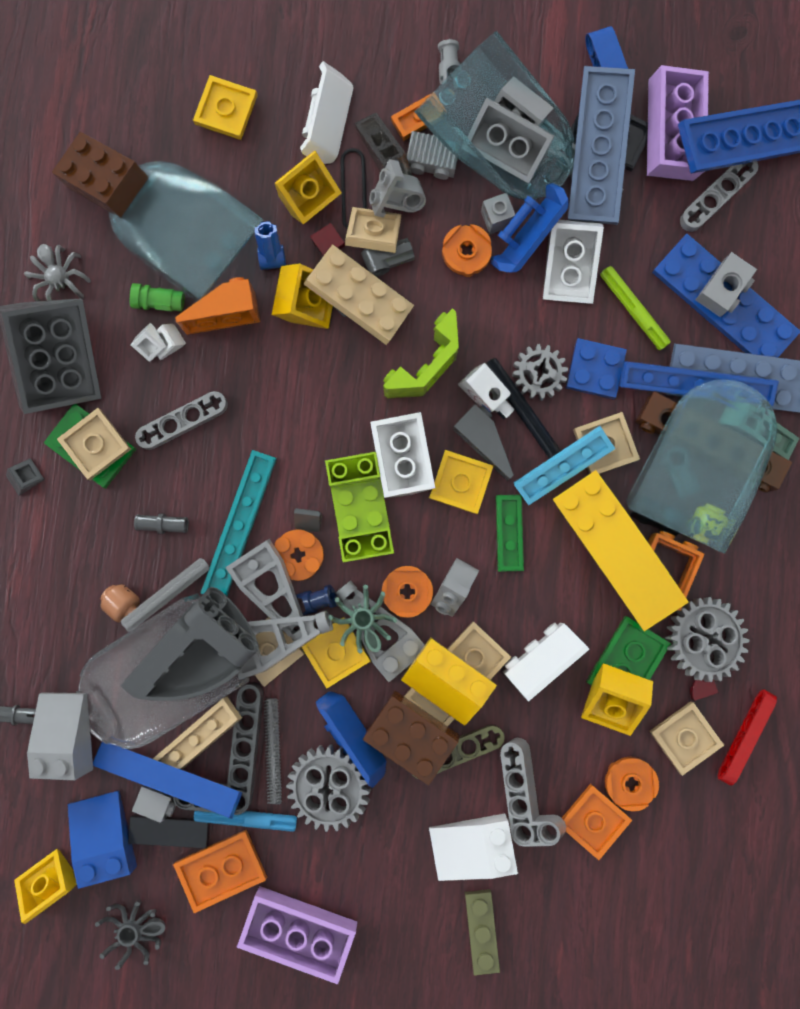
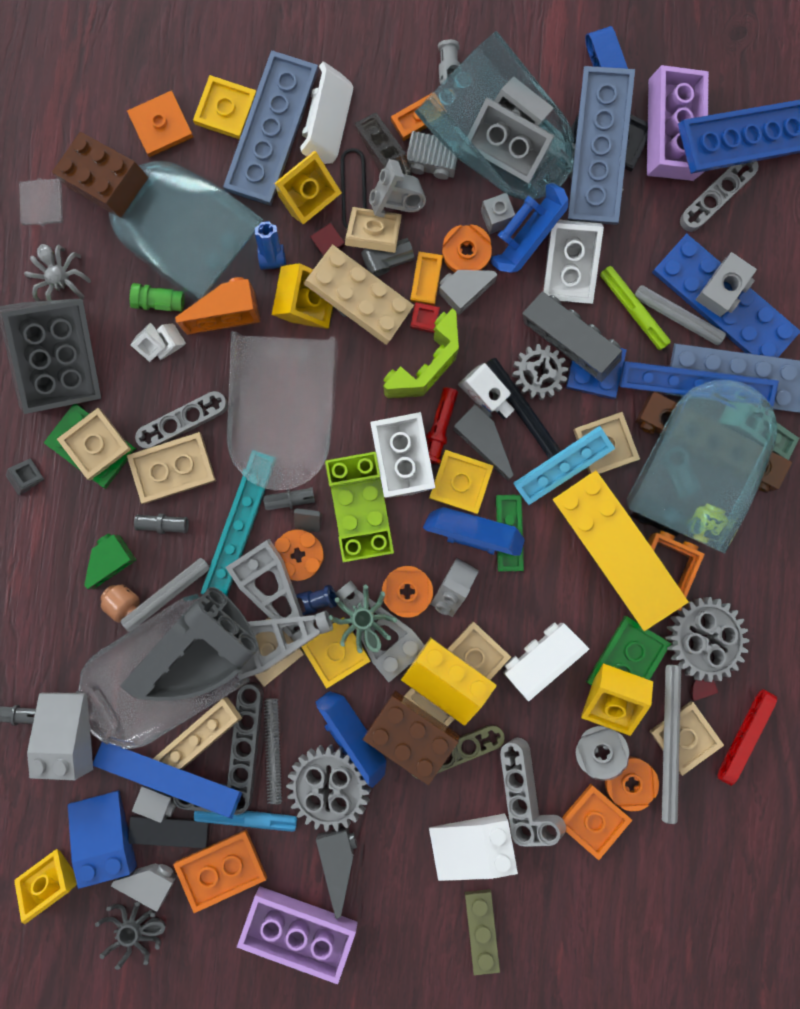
(40, 202): none -> clear piece
(107, 560): none -> green slope
(147, 884): none -> light grey slope
(160, 123): none -> orange plate
(171, 468): none -> tan plate
(271, 127): none -> sand blue plate
(280, 408): none -> clear windscreen
(289, 499): none -> dark grey axle
(336, 856): none -> dark grey slope
(424, 317): none -> red tile
(426, 278): none -> light orange tile
(436, 437): none -> red pin
(465, 287): none -> light grey slope
(475, 531): none -> blue piece
(572, 336): none -> dark grey brick
(596, 767): none -> light grey plate
(671, 744): none -> light grey axle
(680, 315): none -> light grey axle

